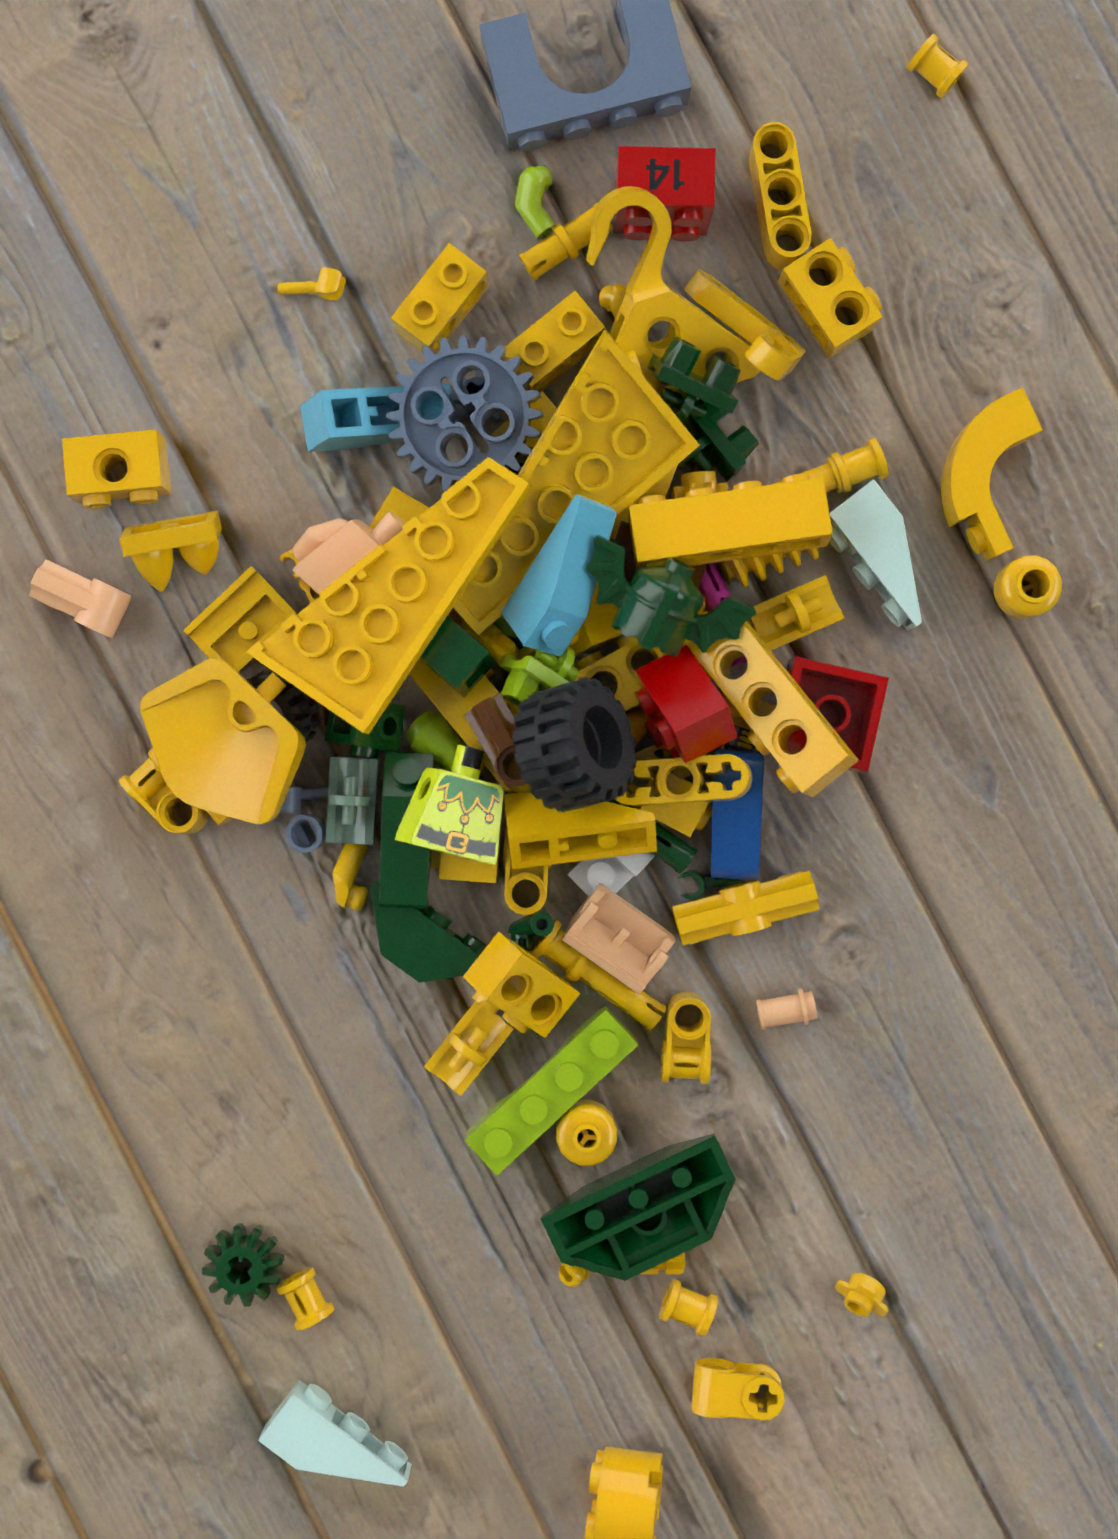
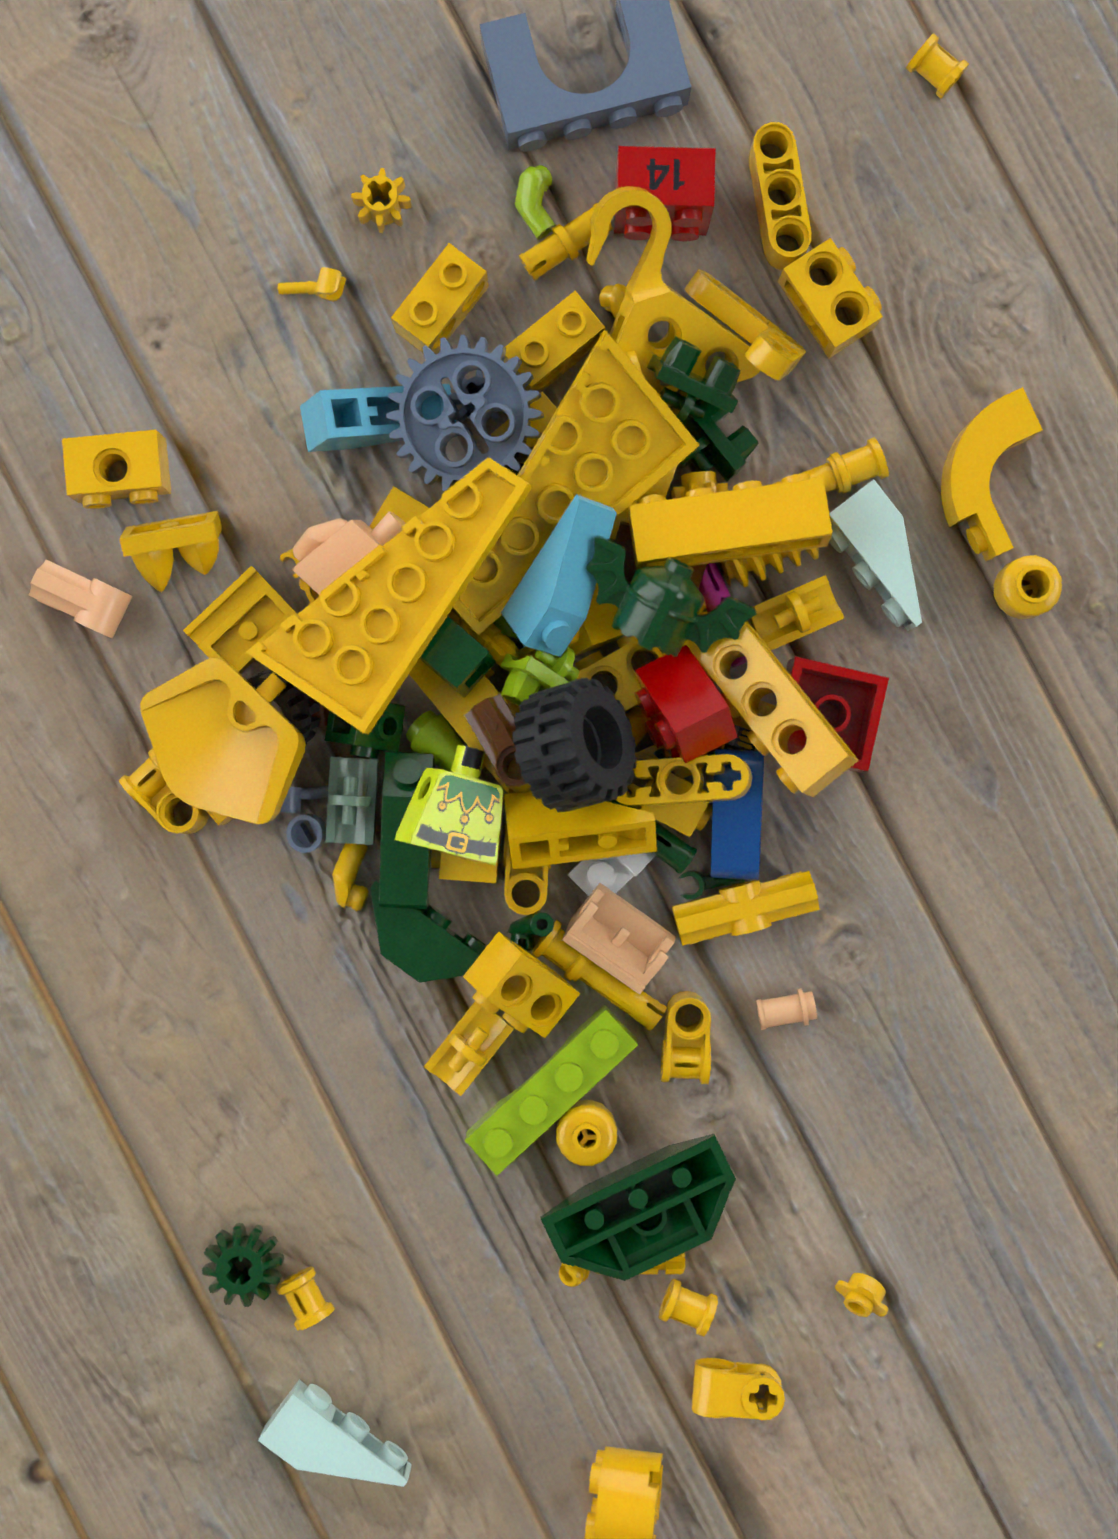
(385, 188): none -> yellow gear

